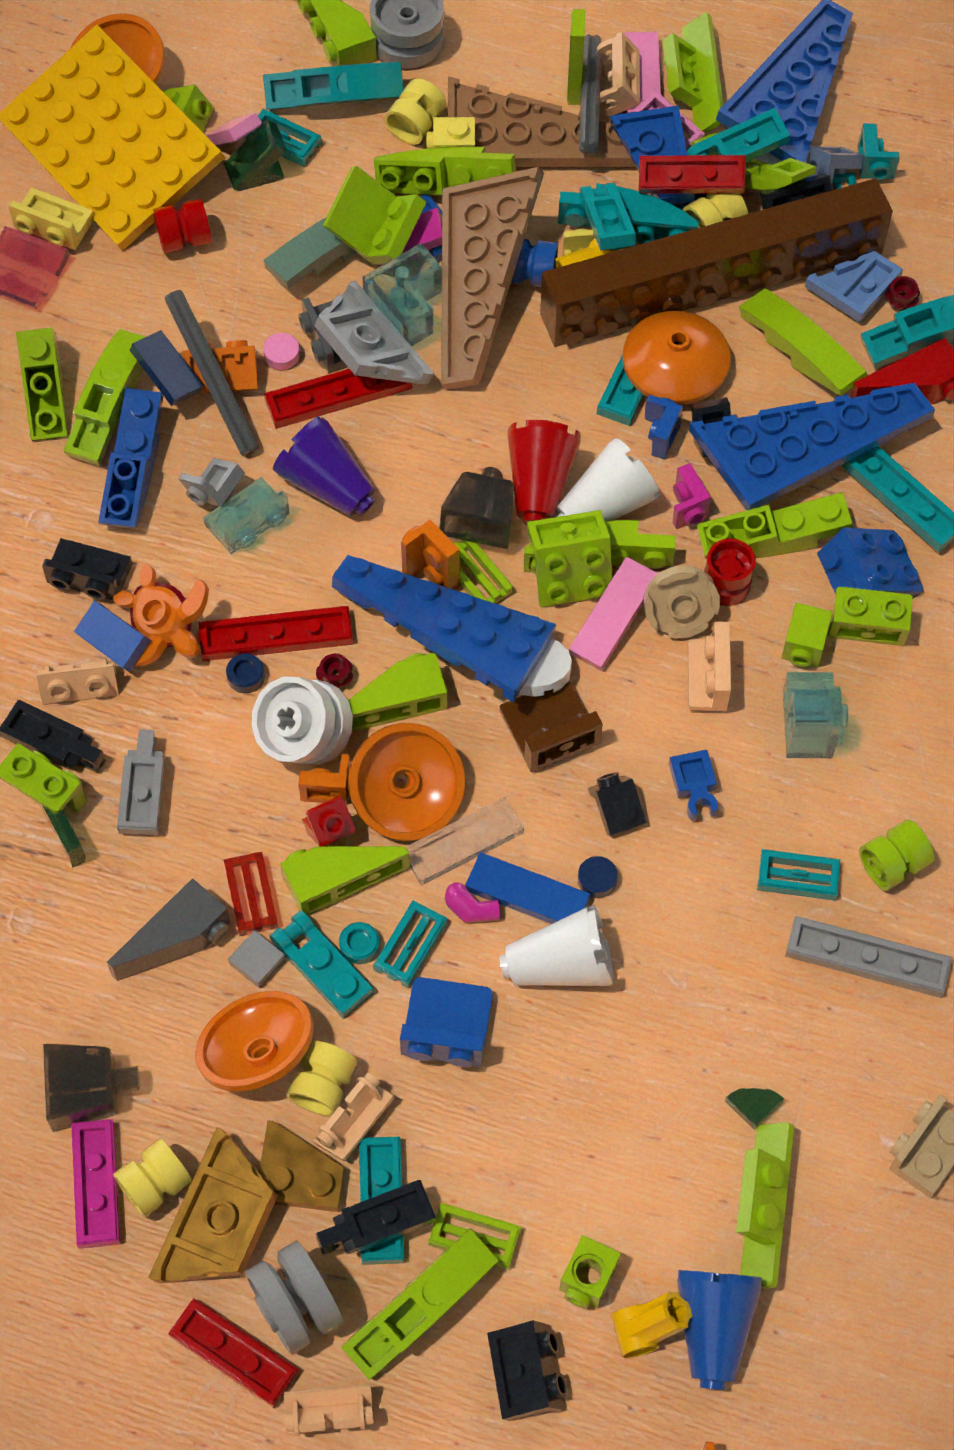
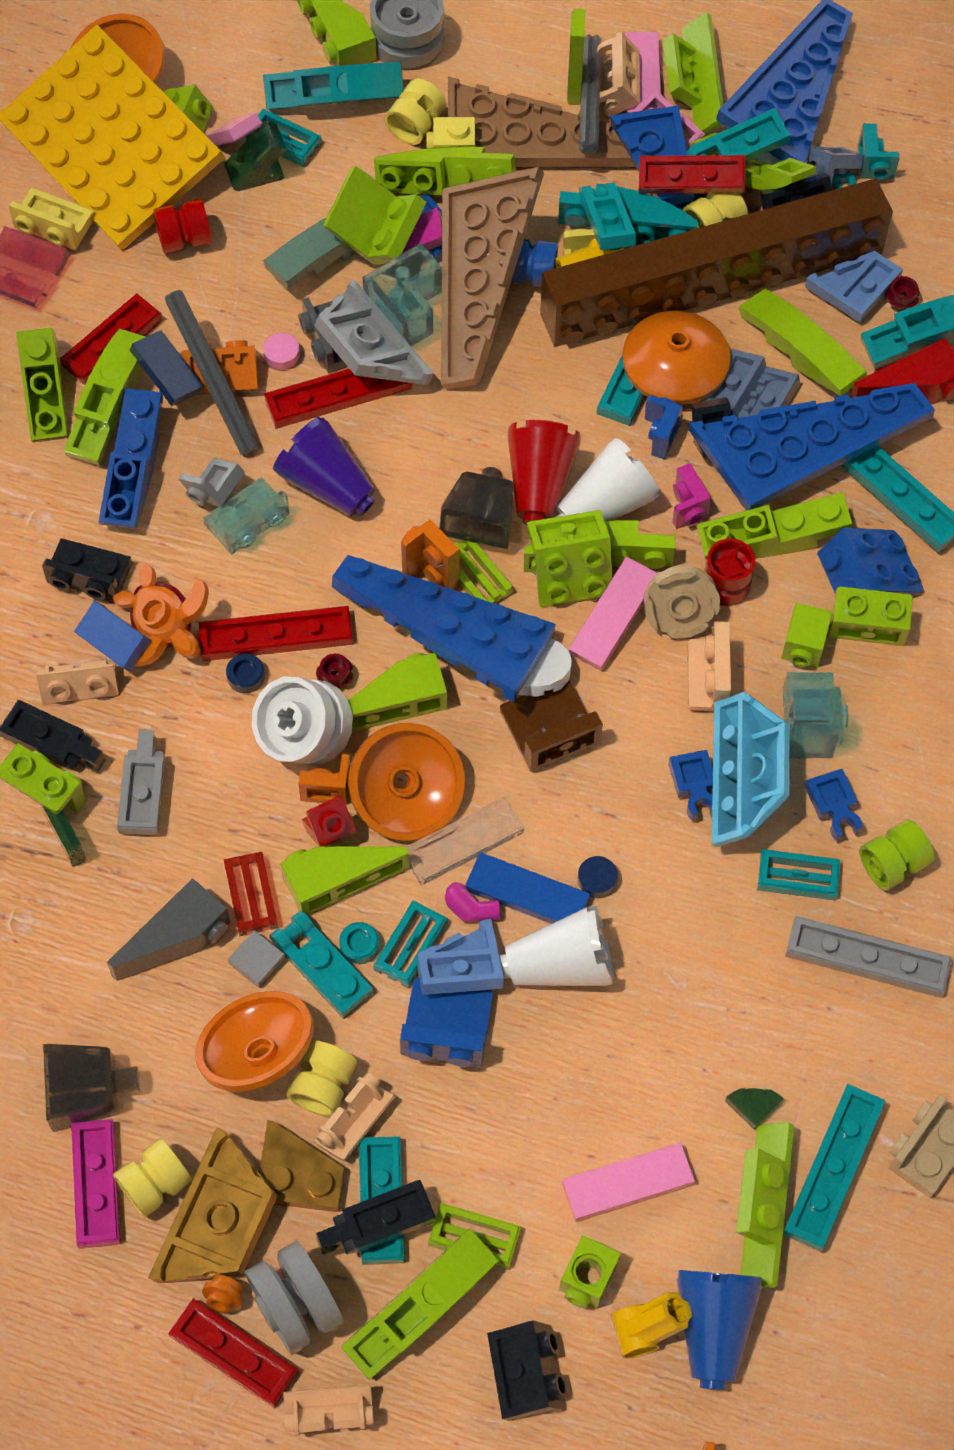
(133, 316): none -> red tile
(223, 1294): none -> orange plate
(462, 963): none -> medium blue wing
(617, 803): black bracket -> none
(628, 1182): none -> bright pink tile
(748, 767): none -> medium azure wedge
(755, 386): none -> sand blue slope
(834, 799): none -> blue plate
(834, 1167): none -> teal plate

